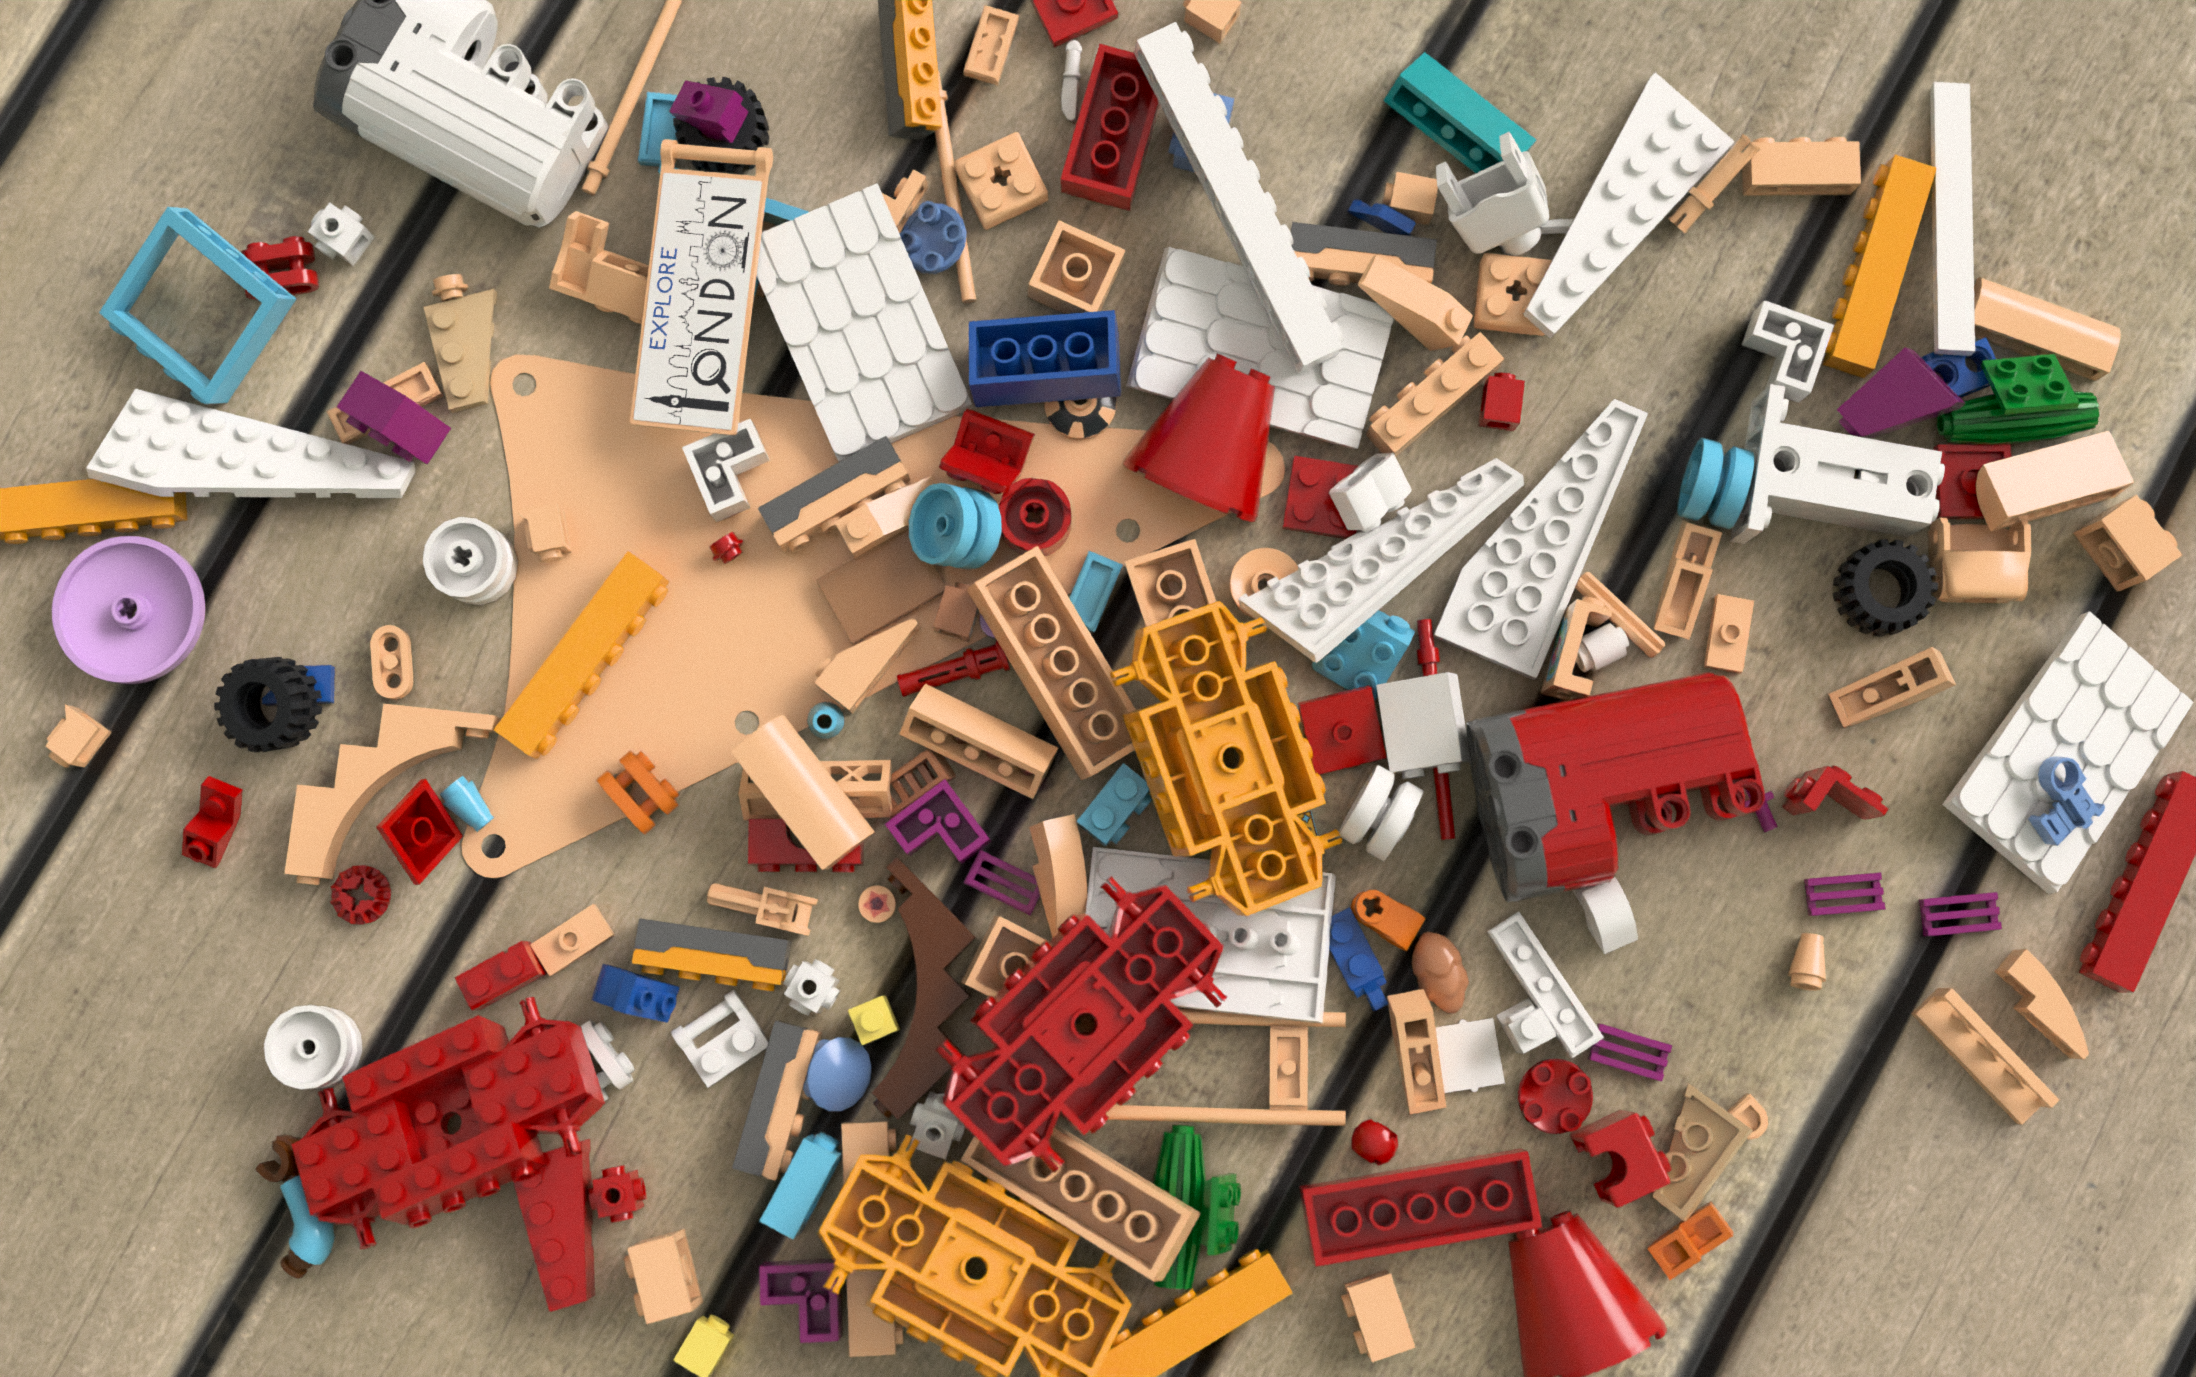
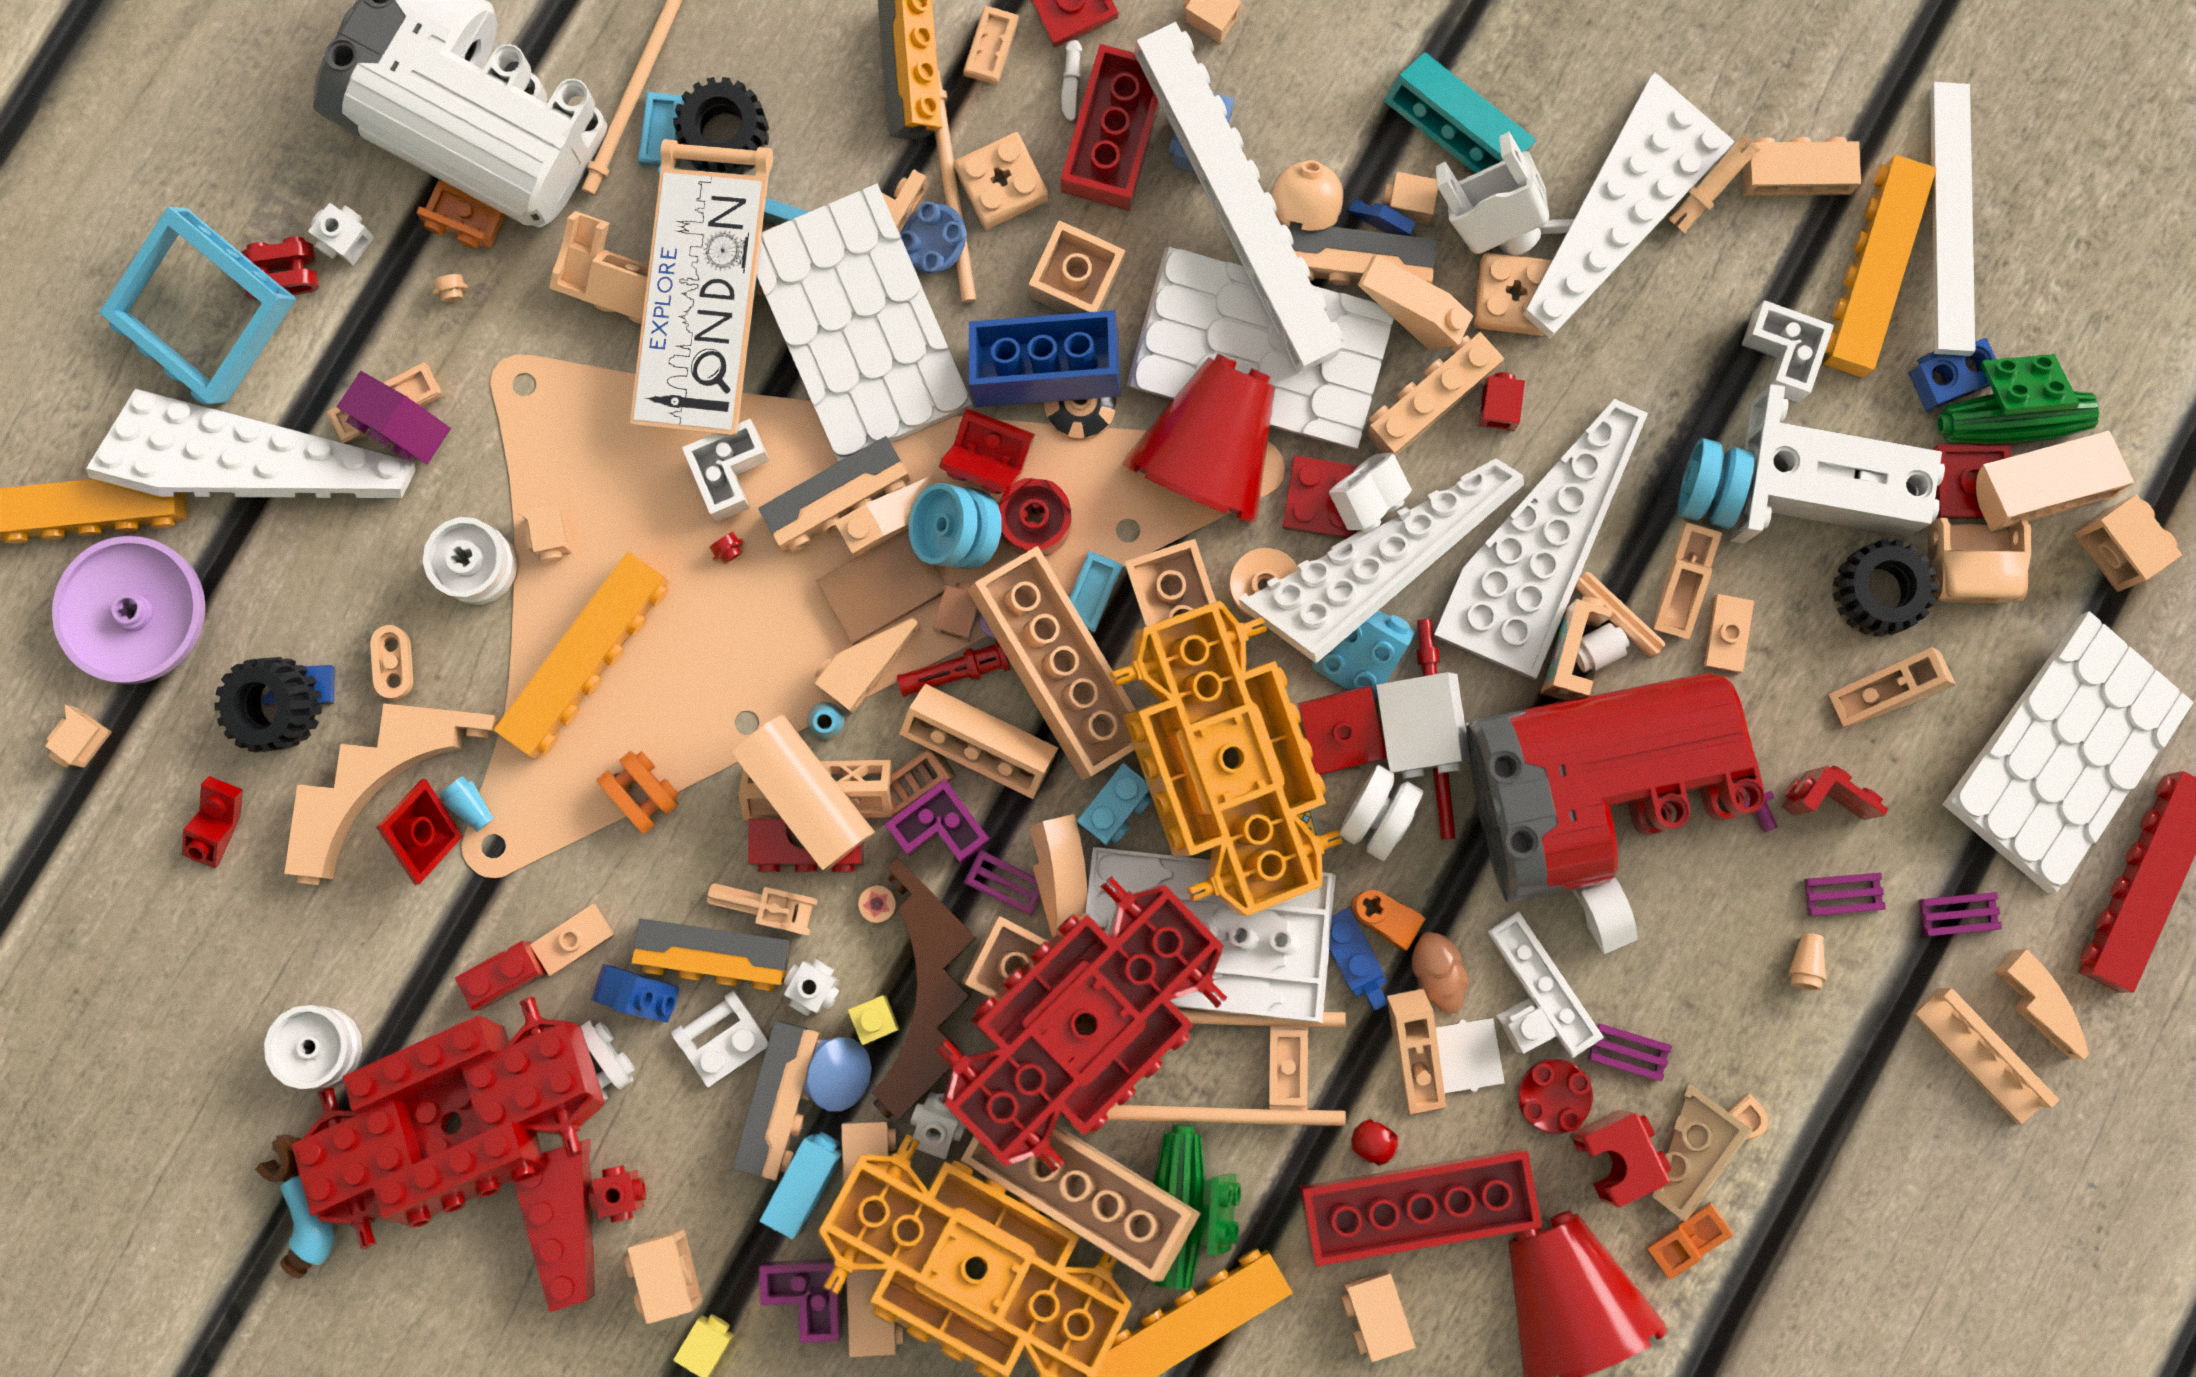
(367, 910): red gear -> none
(462, 216): none -> orange bracket
(462, 345): tan wing -> none
(710, 109): magenta brick -> none
(1308, 196): none -> light nougat cylinder
(1898, 397): magenta slope -> none
(2043, 328): light nougat brick -> none
(2071, 809): medium blue piece -> none

